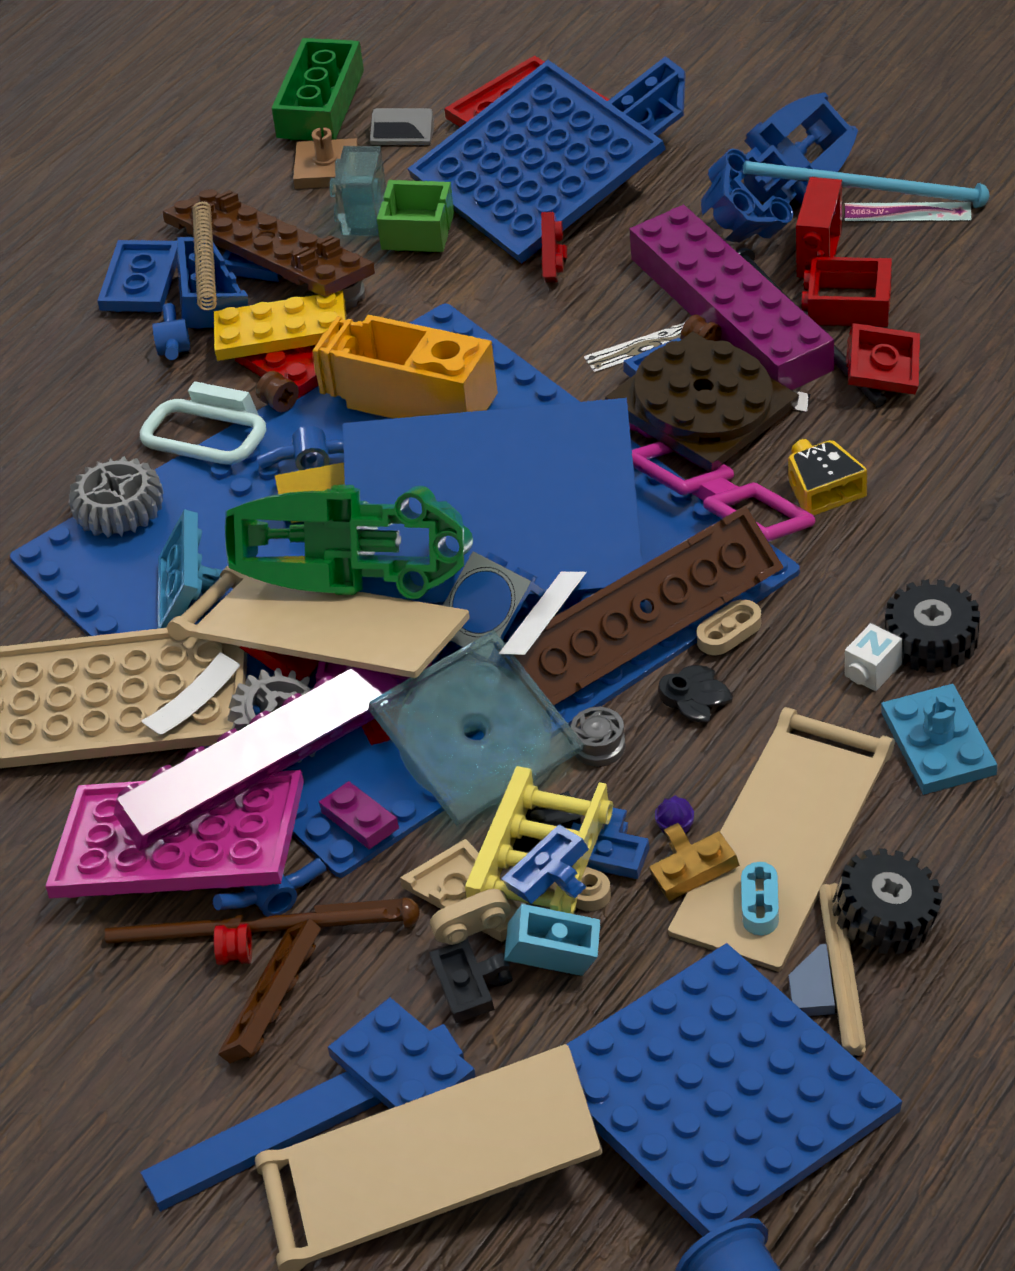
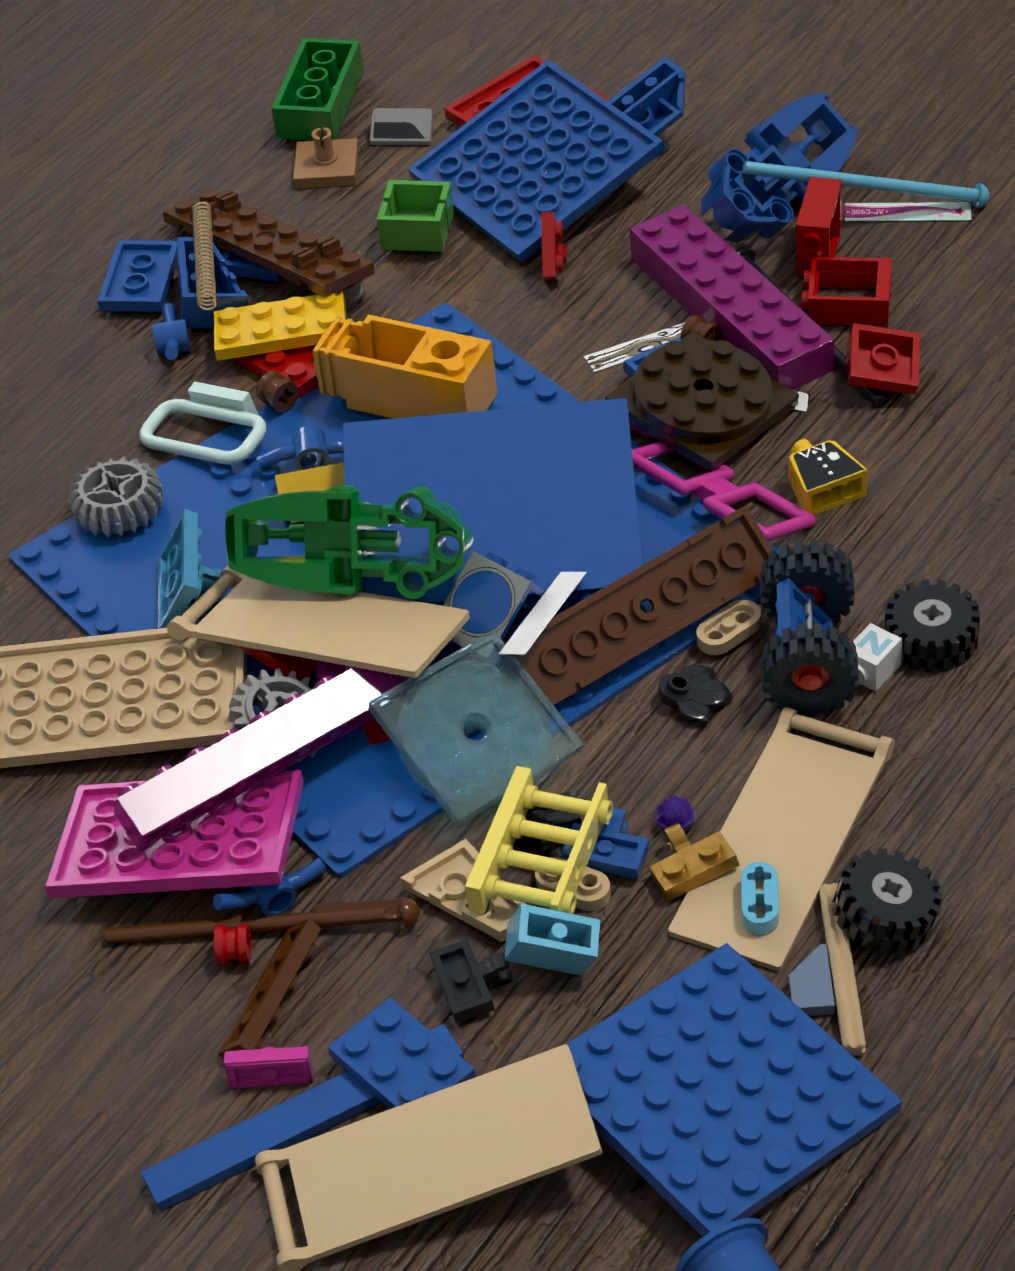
(194, 696): white sticker -> none
(268, 1067): none -> dark pink plate
(358, 190): clear light blue brick -> none
(359, 815): magenta plate -> none
(470, 916): tan plate -> none
(548, 863): blue plate -> none
(601, 735): flat silver wheel -> none
(806, 660): none -> black plate
(938, 739): dark azure plate -> none

